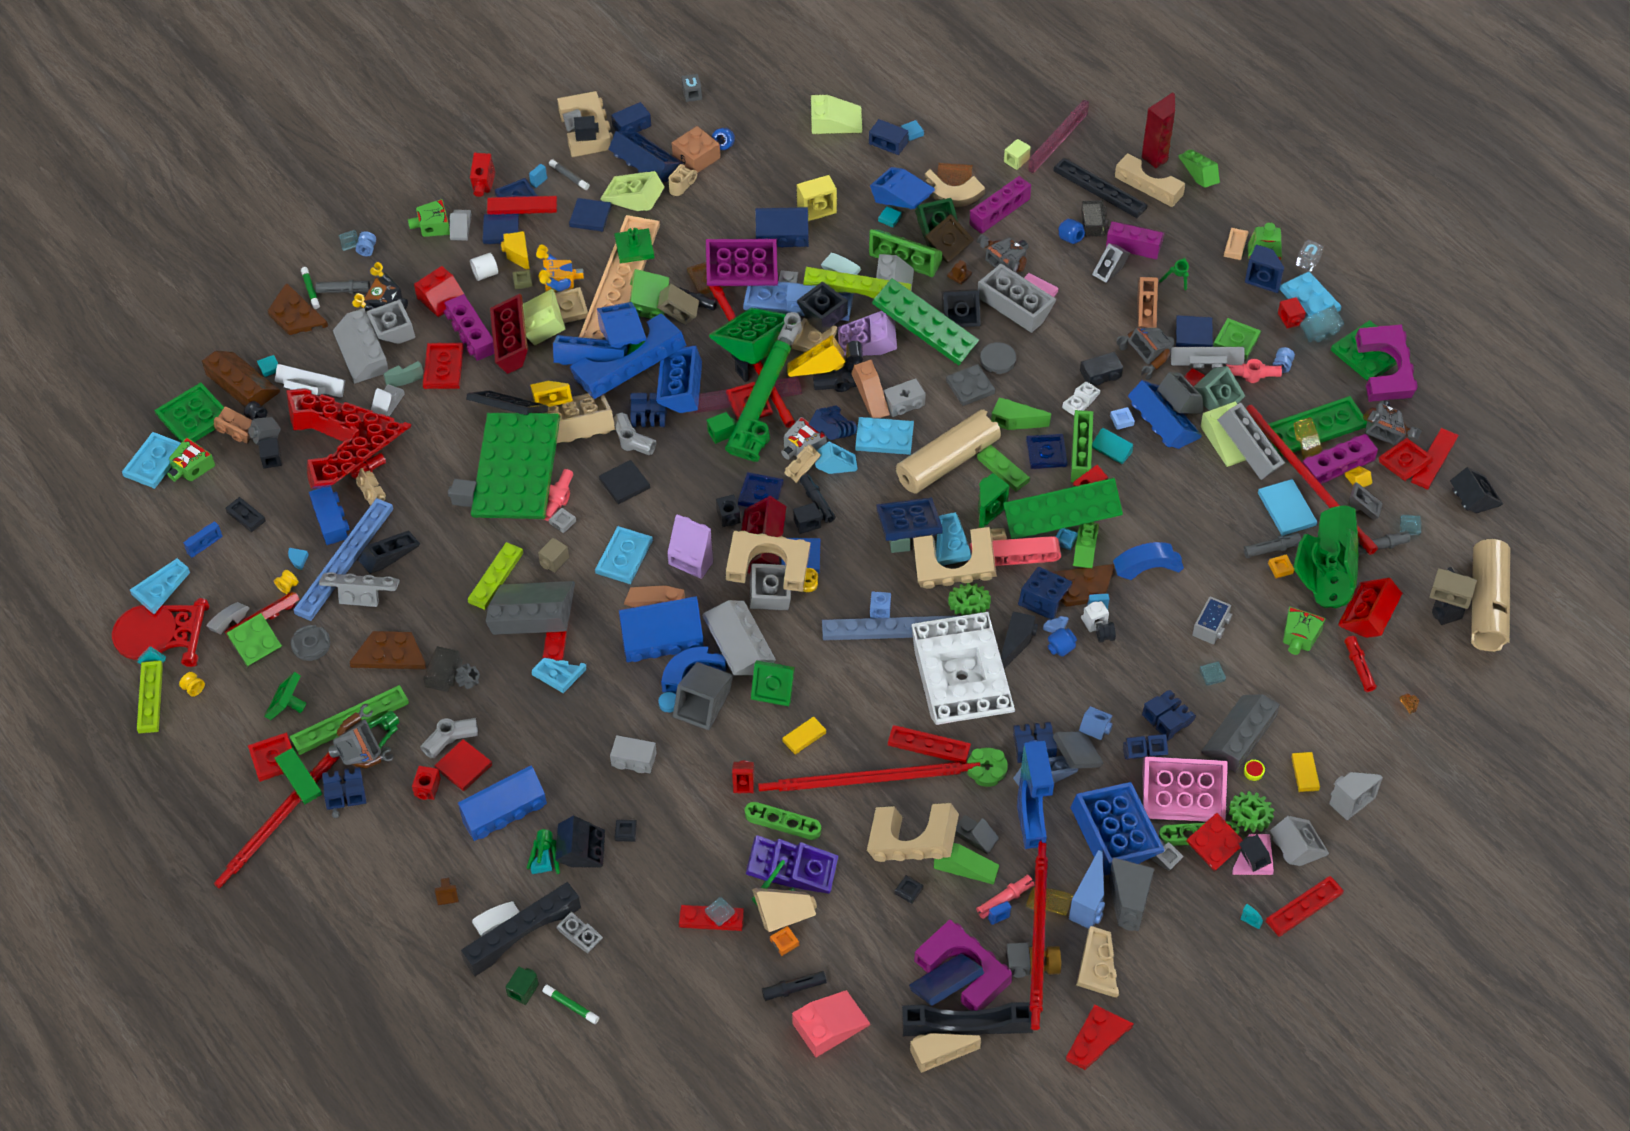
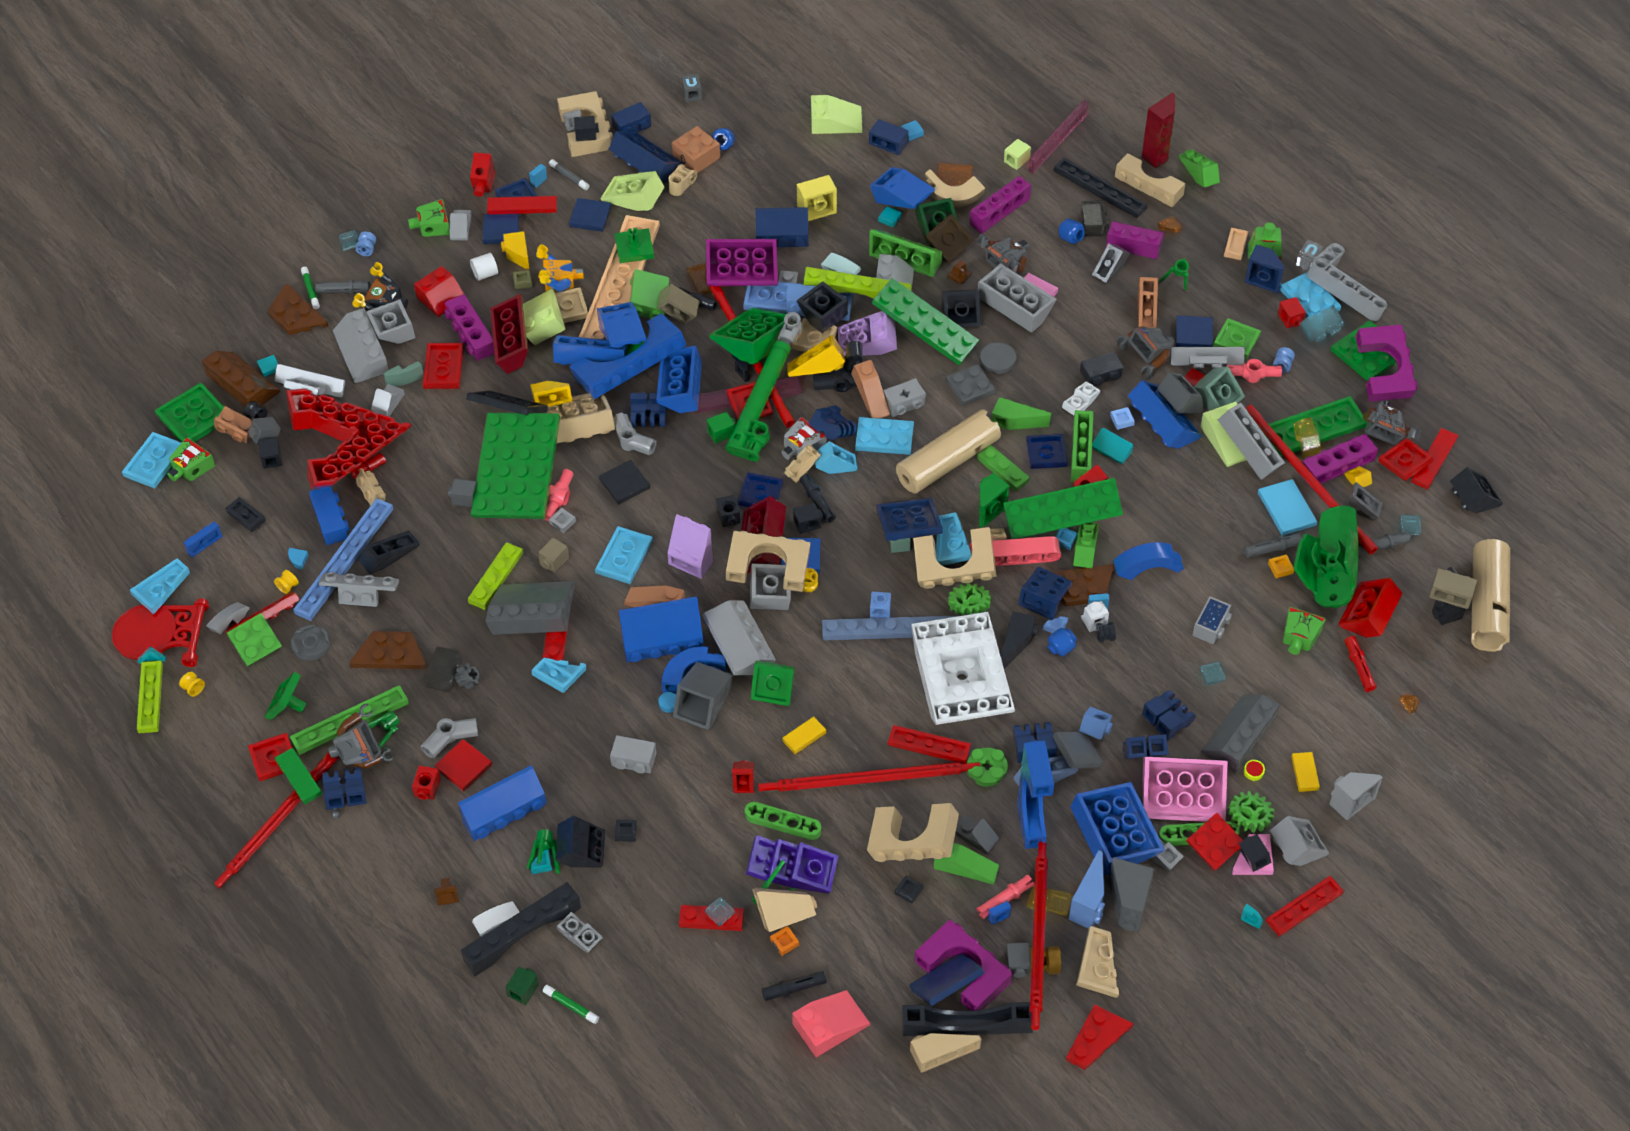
(1170, 224): none -> clear orange tile
(1325, 274): none -> light grey beam

